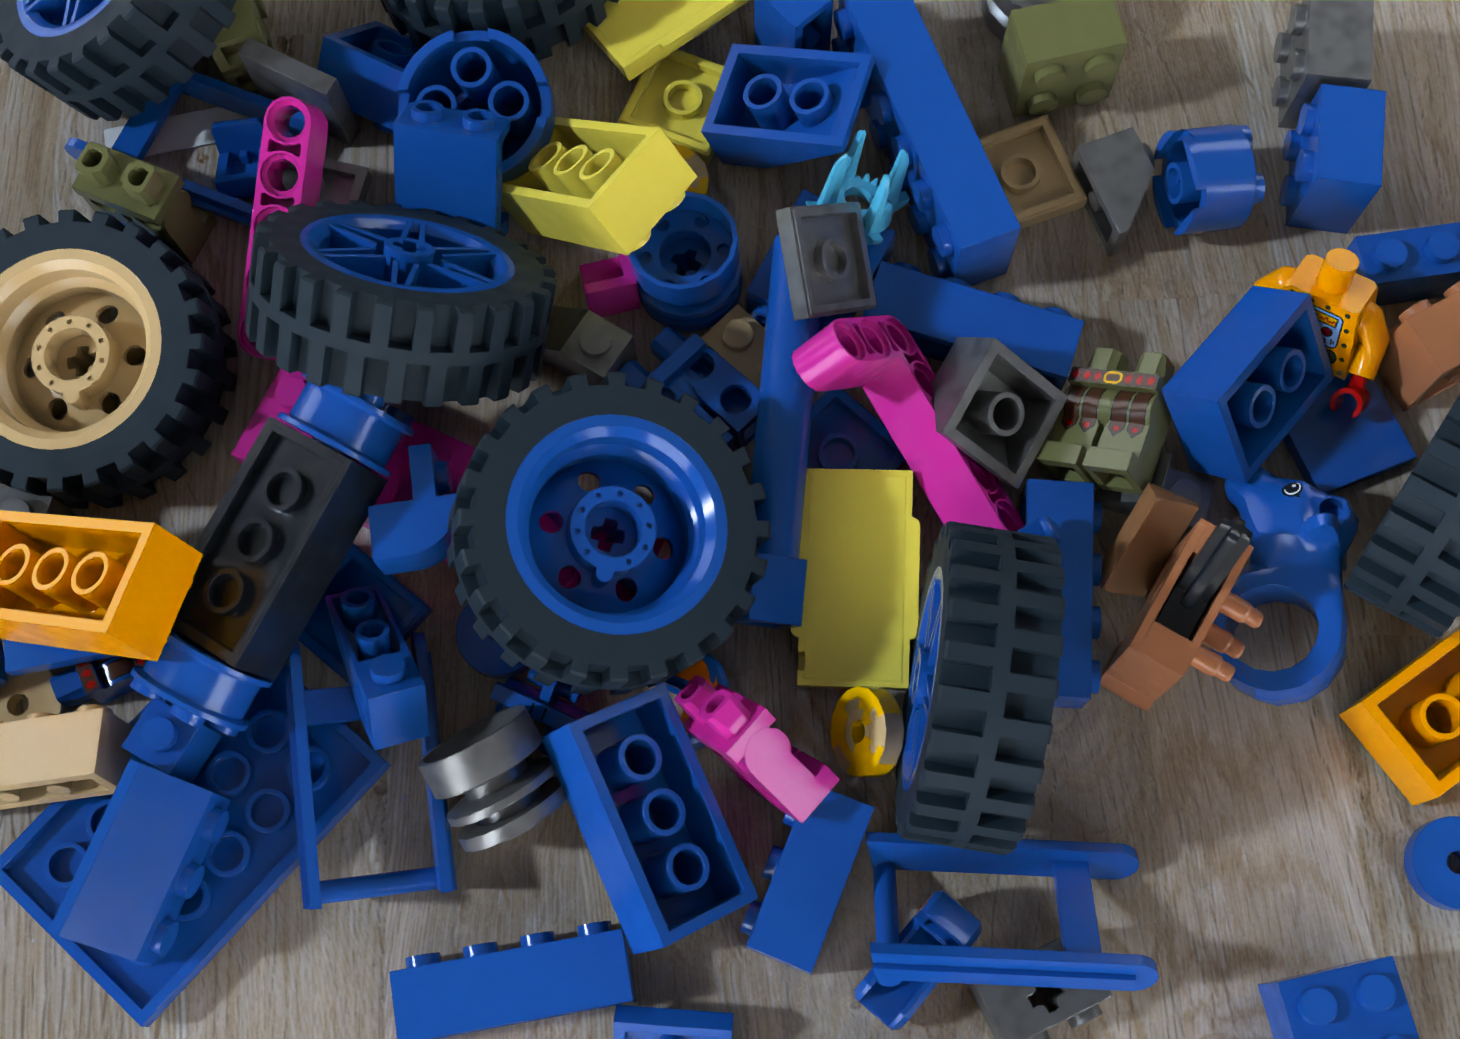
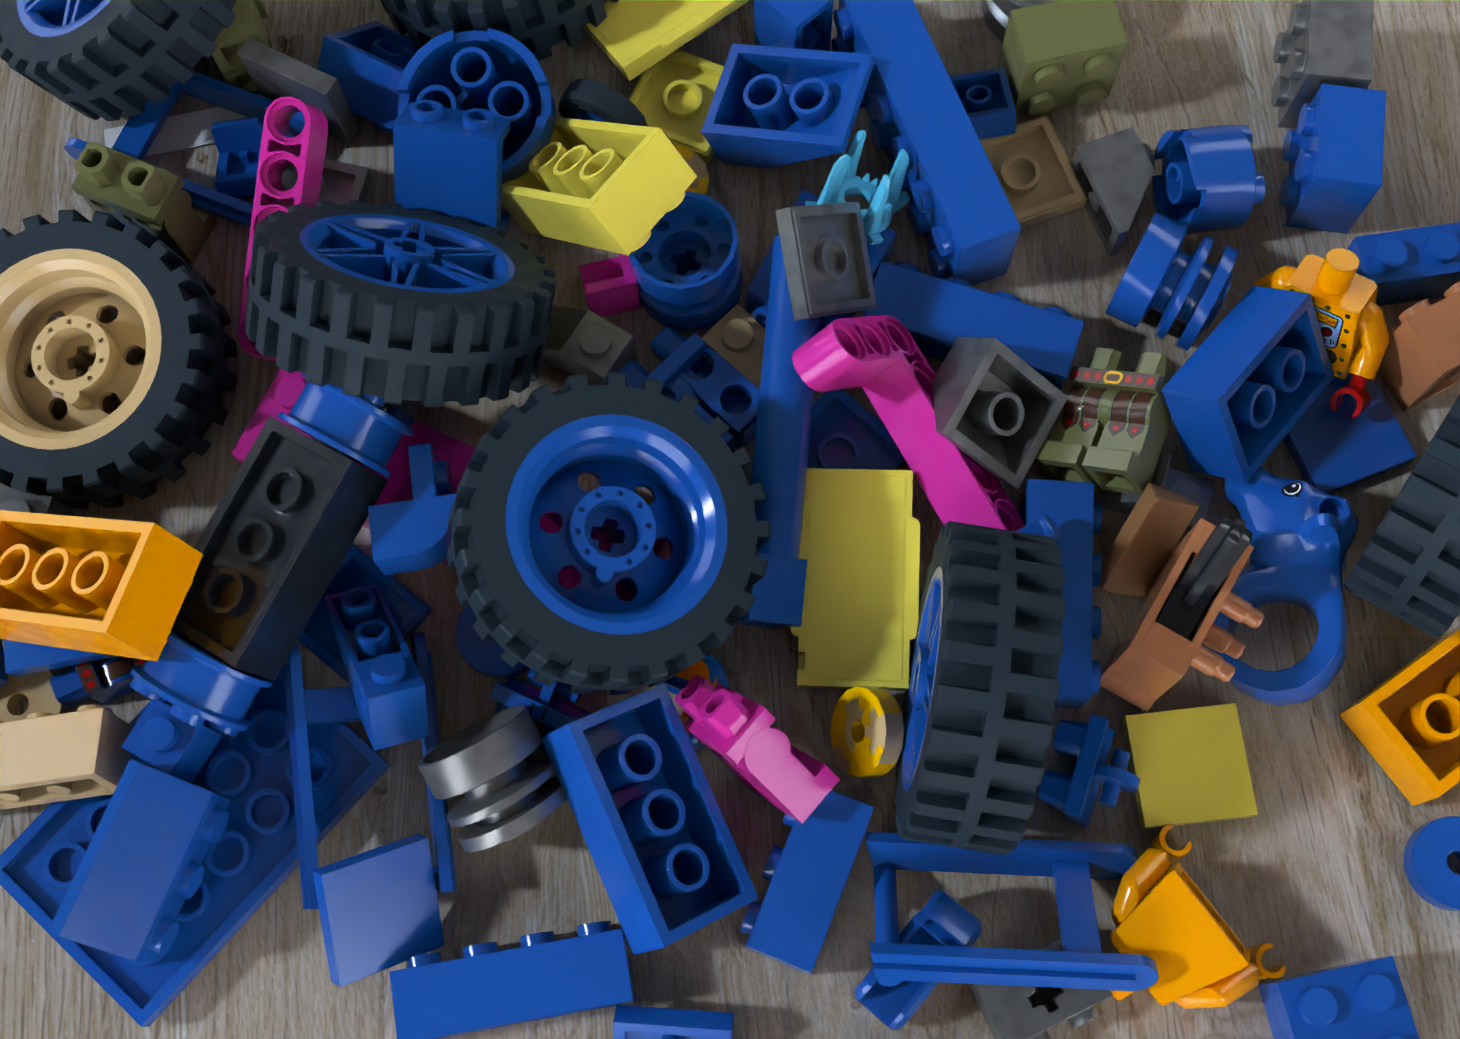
(378, 908): none -> blue tile
(598, 102): none -> black wheel
(987, 102): none -> blue piece
(1078, 793): none -> blue hips
(1173, 282): none -> blue wheel
(1175, 924): none -> light orange torso
(1189, 766): none -> light yellow tile

